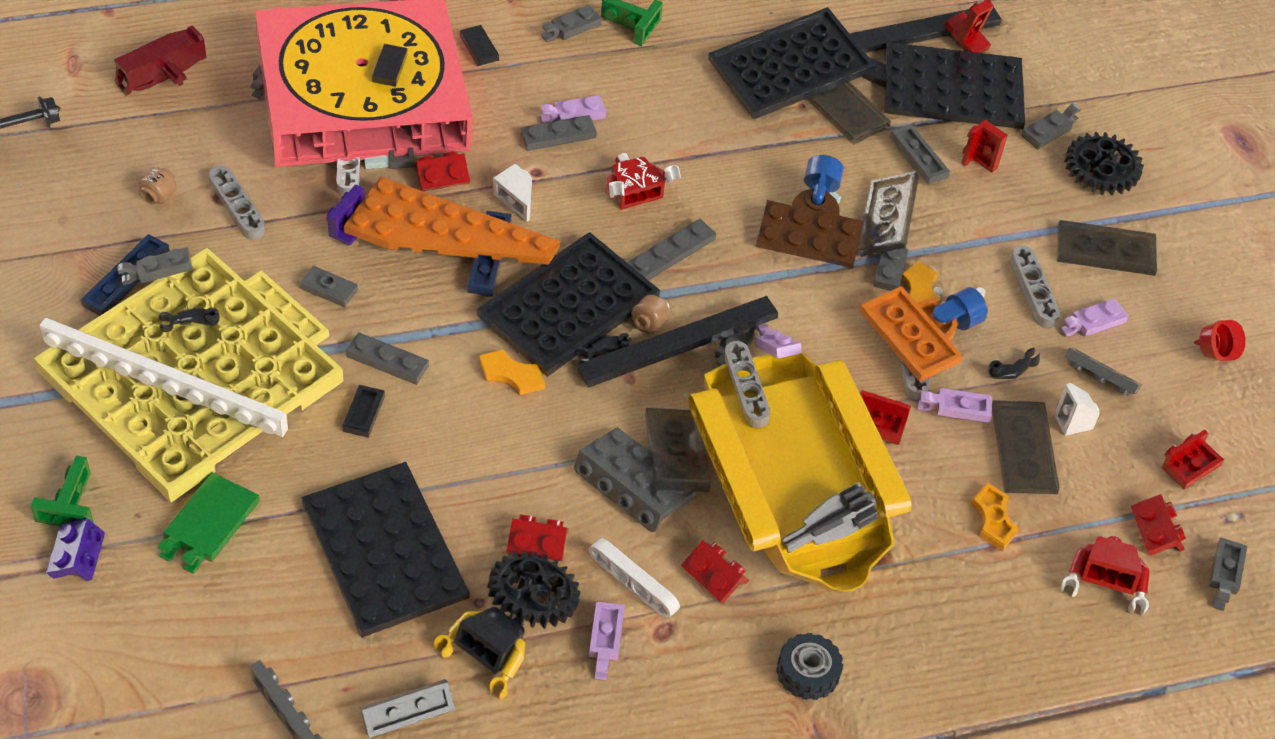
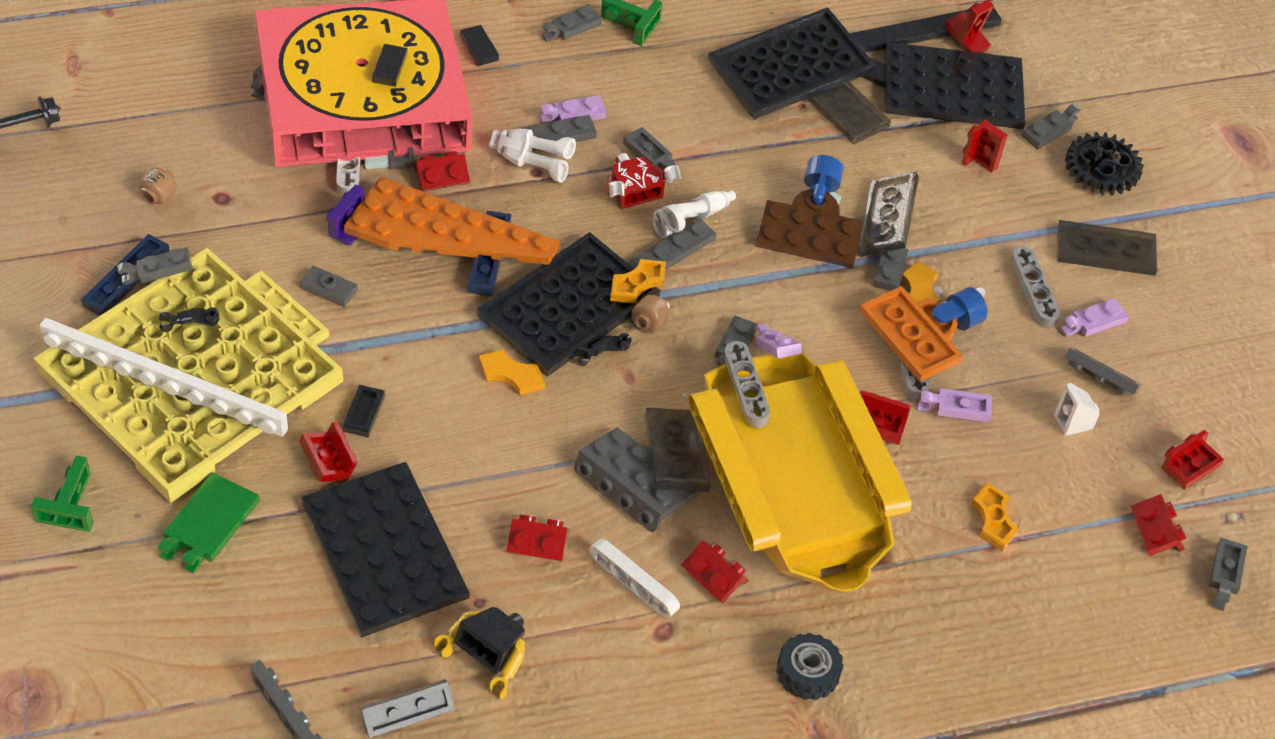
(76, 550): dark purple bracket -> none
(160, 60): dark red piece -> none
(241, 200): light grey beam -> none
(329, 454): none -> red bracket
(387, 358): dark grey plate -> none
(514, 190): white slope -> none
(517, 148): none -> white piece
(534, 587): black gear -> none
(606, 636): lavender plate -> none
(630, 285): none -> light orange tile
(646, 146): none -> dark grey plate
(671, 217): none -> white piece
(677, 341): black tile -> none
(835, 518): dark grey piece -> none
(920, 154): dark grey plate -> none
(1012, 371): black arm -> none
(1025, 447): clear smoke tile -> none
(1112, 566): red torso -> none
(1222, 340): red piece -> none

